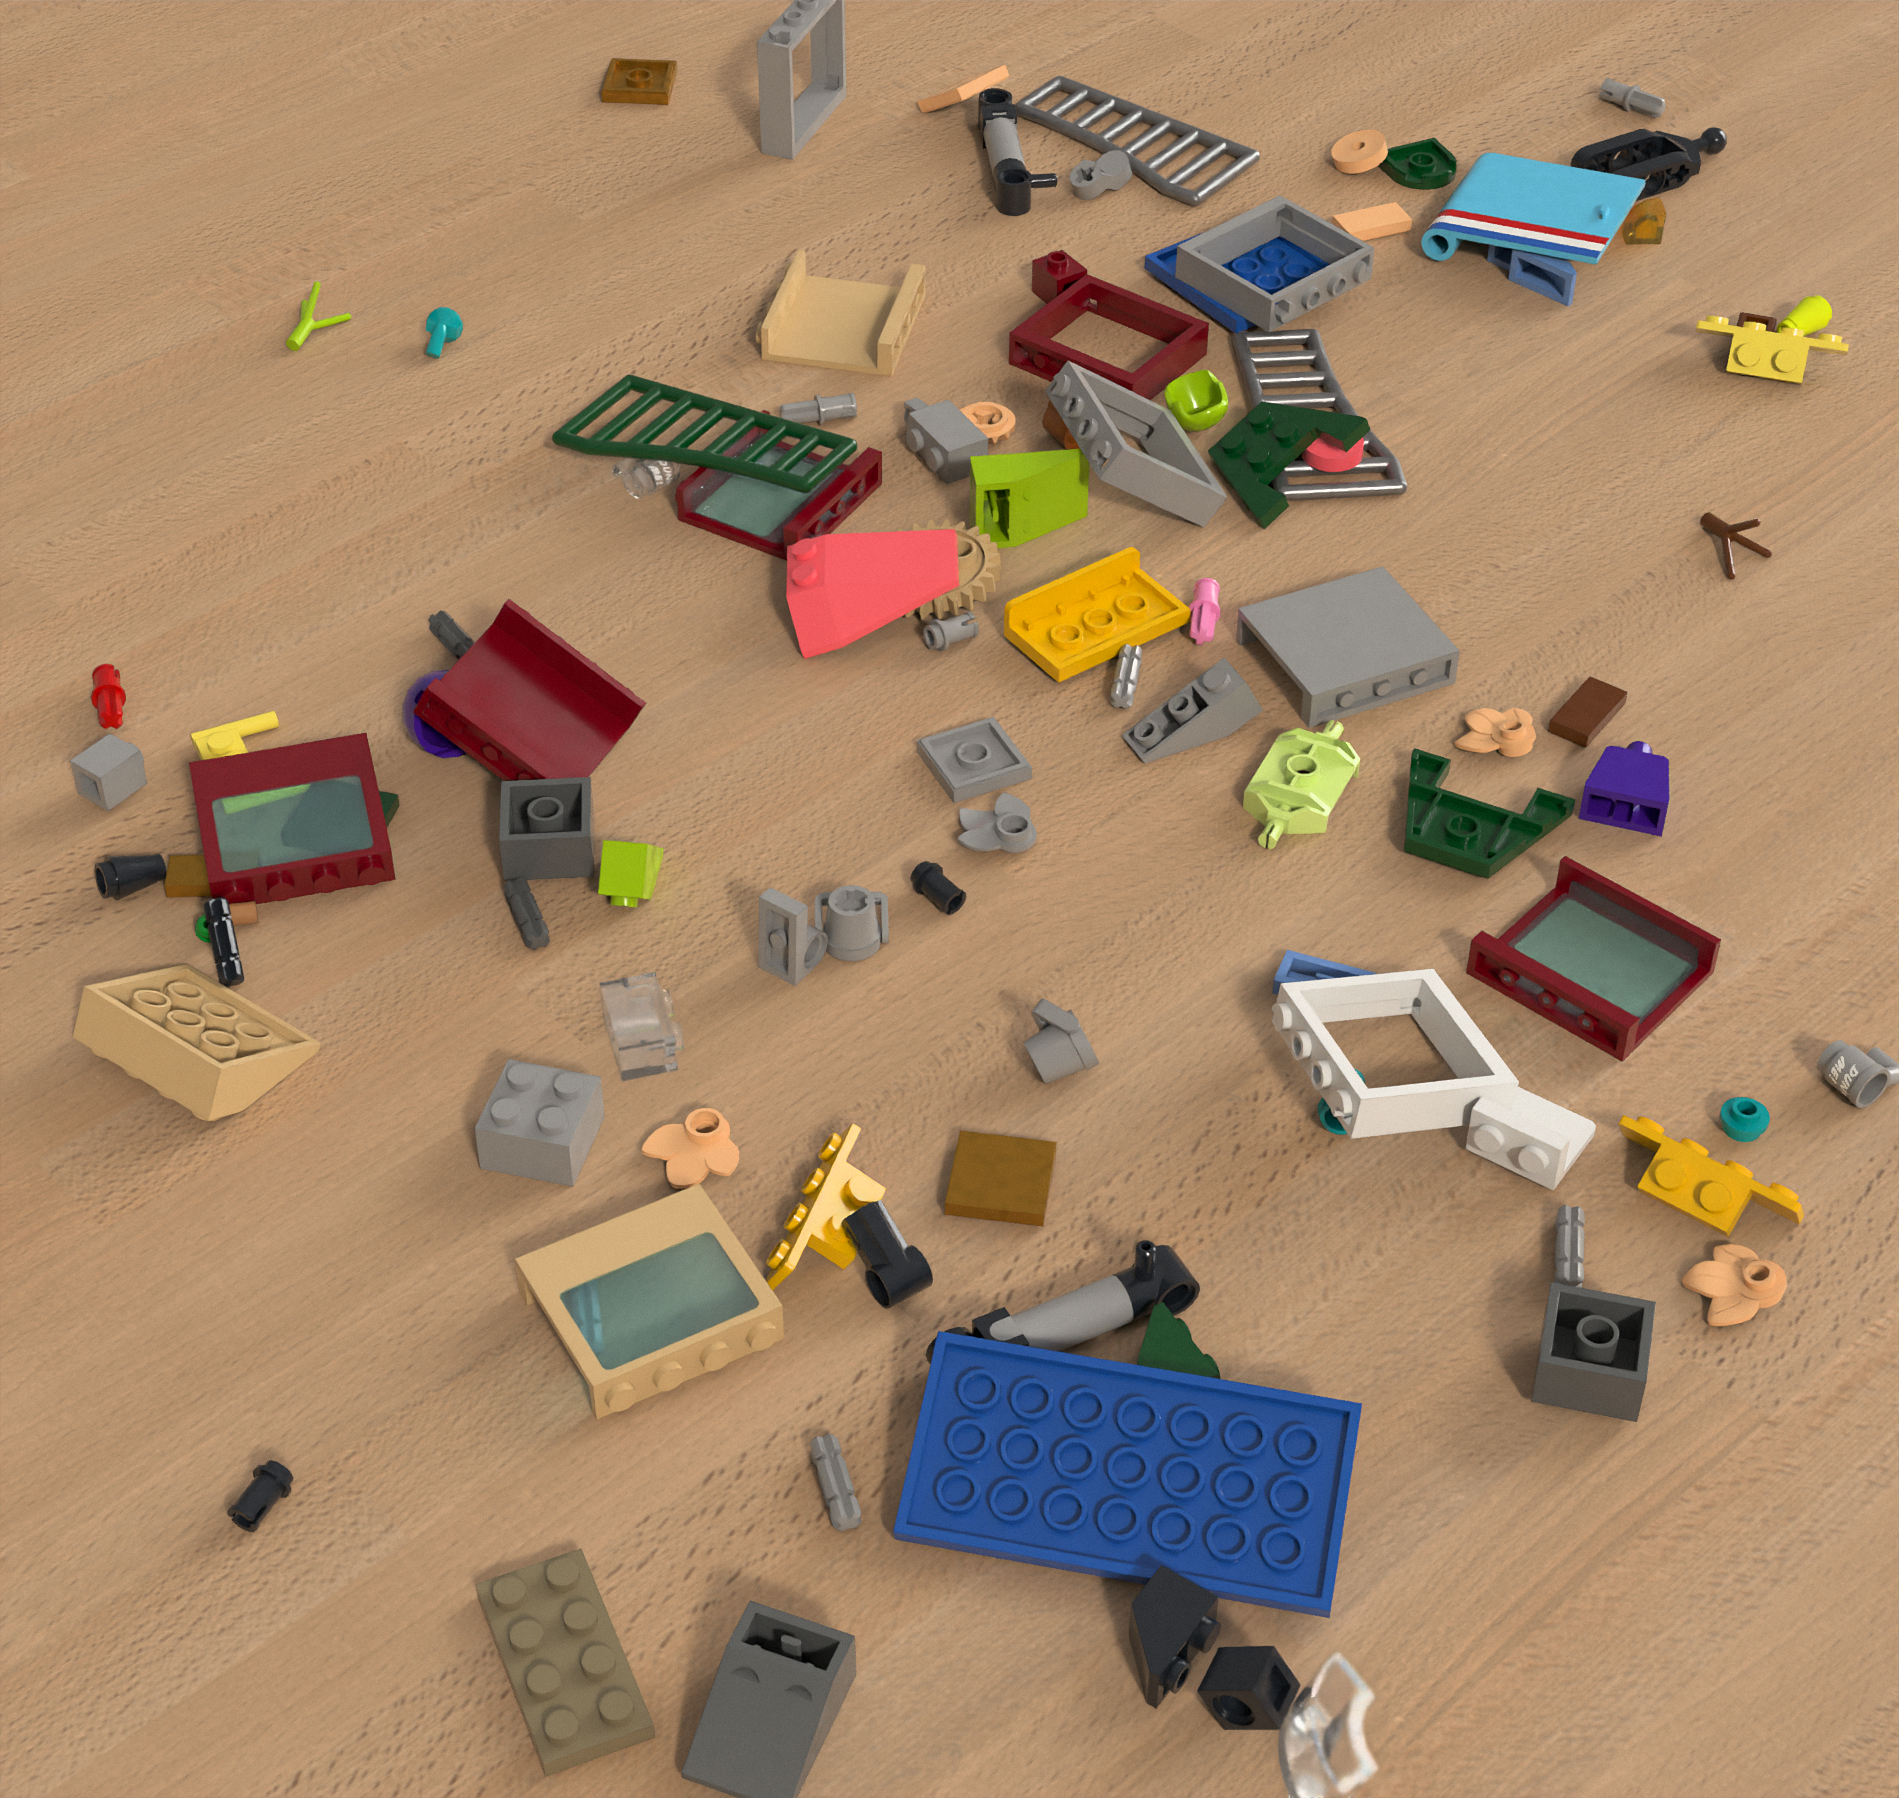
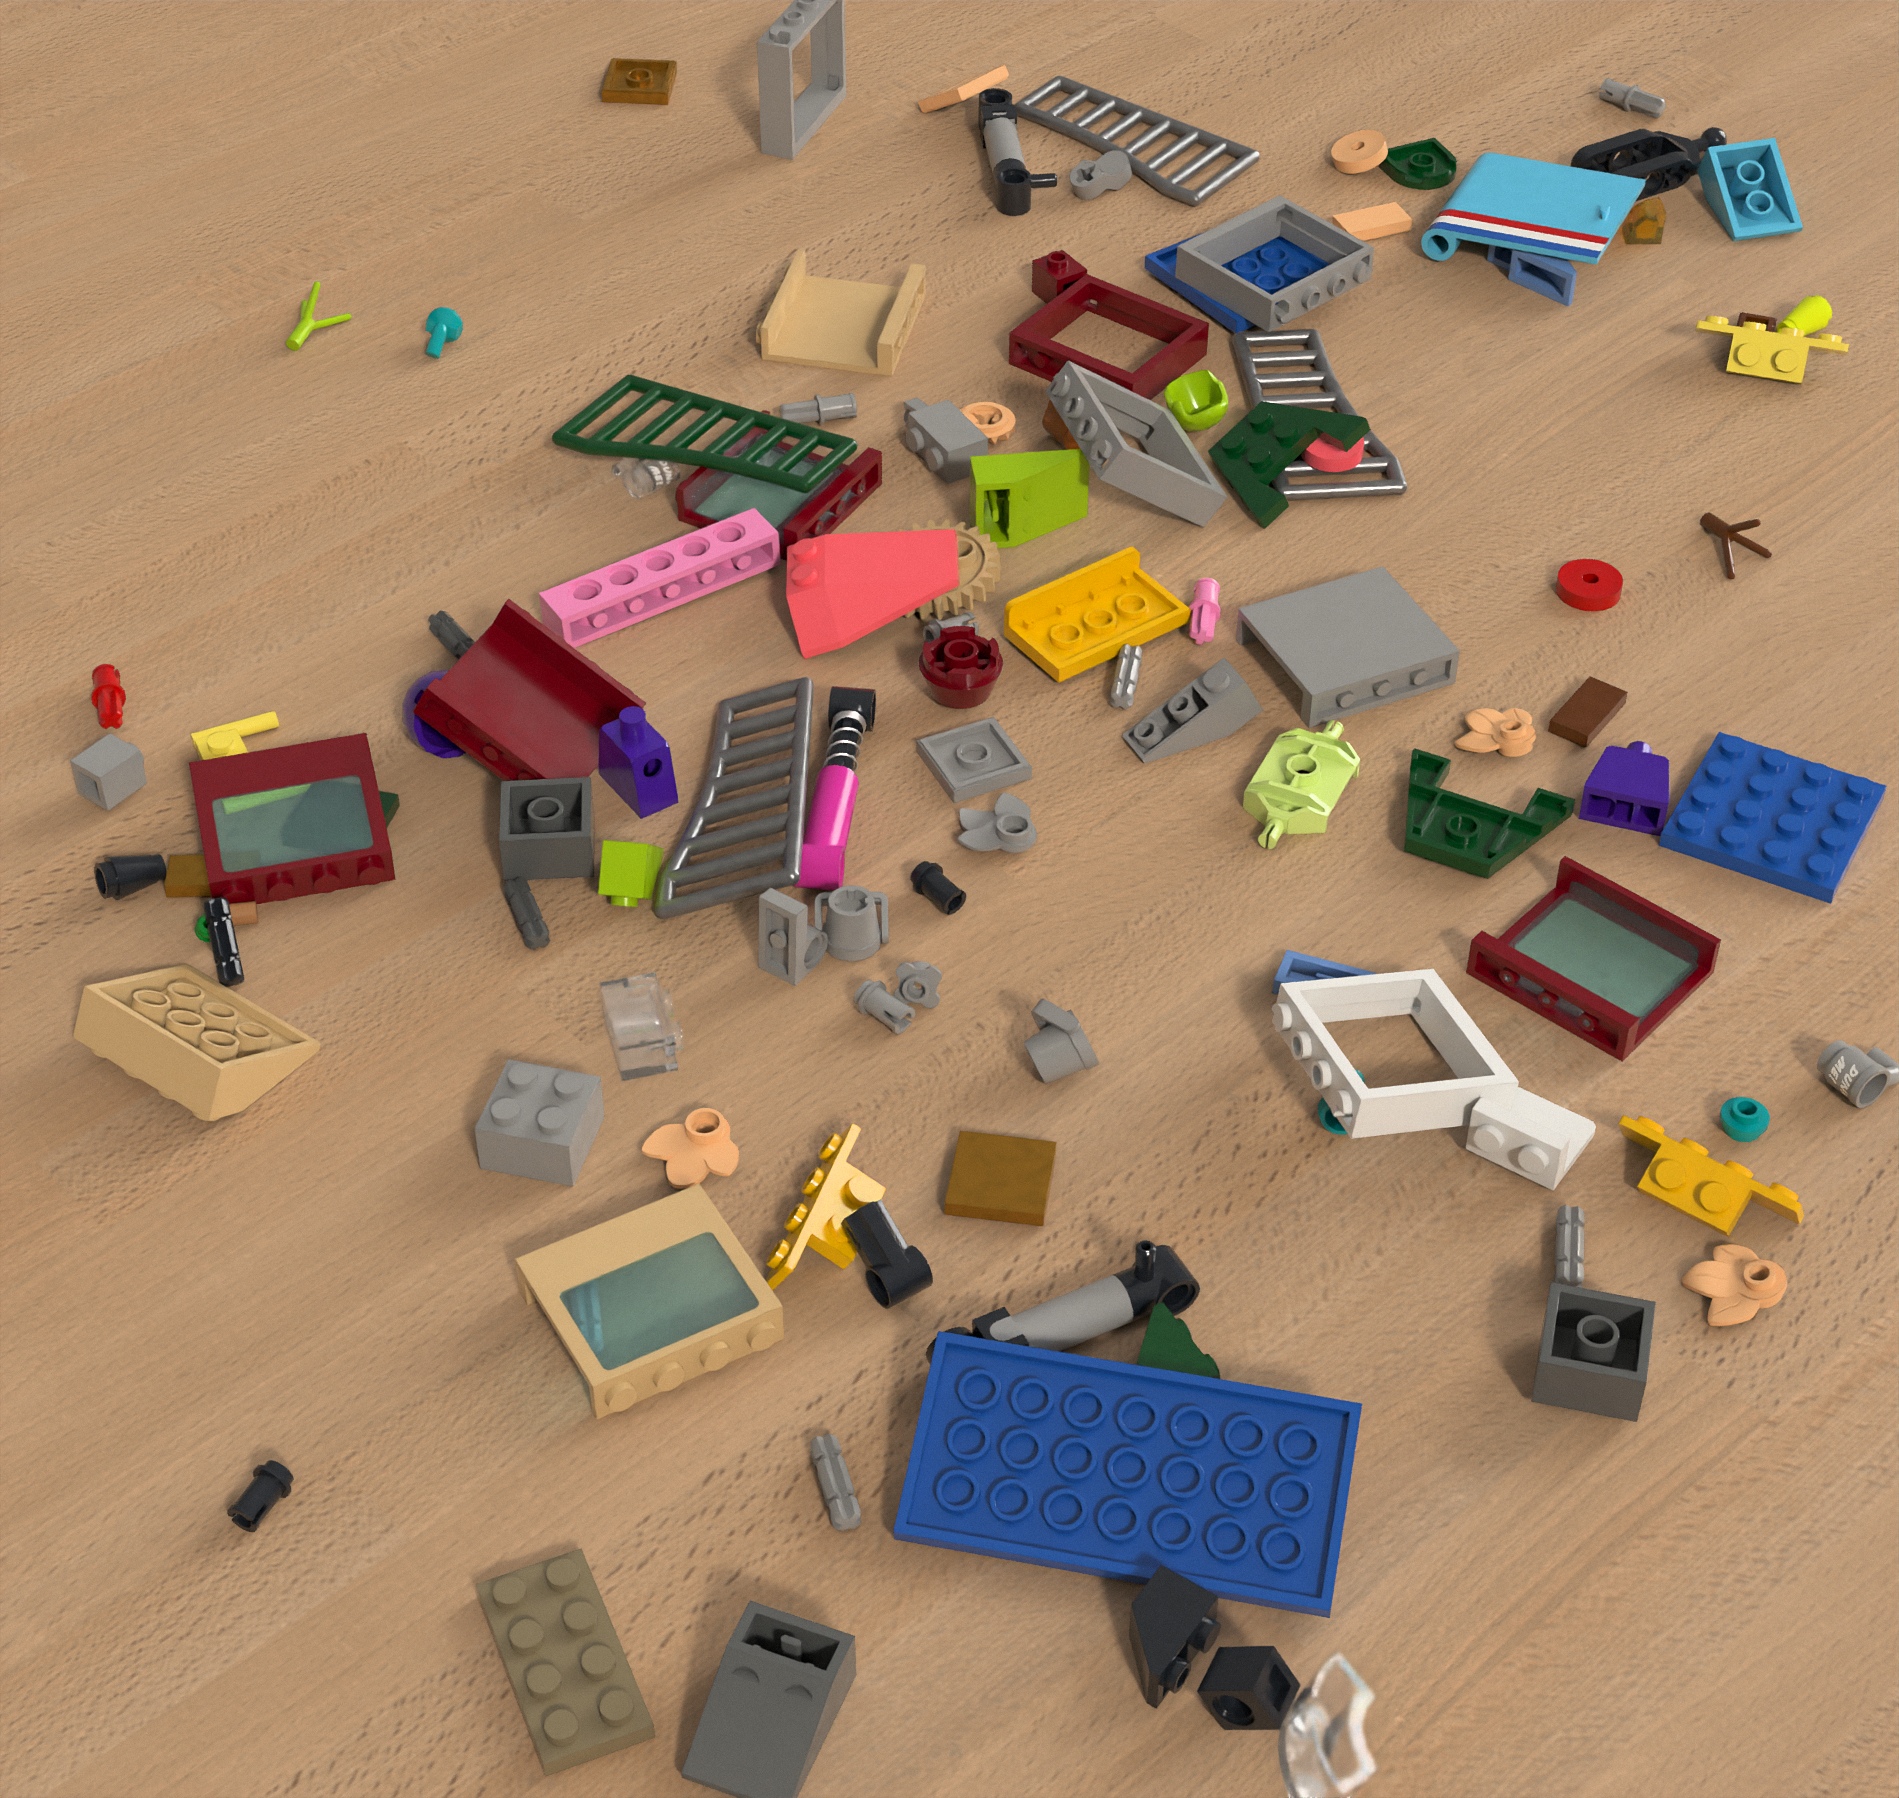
(637, 763): none -> dark purple torso
(660, 578): none -> bright pink brick
(716, 784): none -> flat silver bar
(836, 789): none -> dark pink piece
(875, 1000): none -> light grey pin
(922, 973): none -> light grey plate
(960, 667): none -> dark red cone
(1589, 585): none -> red piece
(1749, 189): none -> medium azure slope
(1773, 817): none -> blue plate

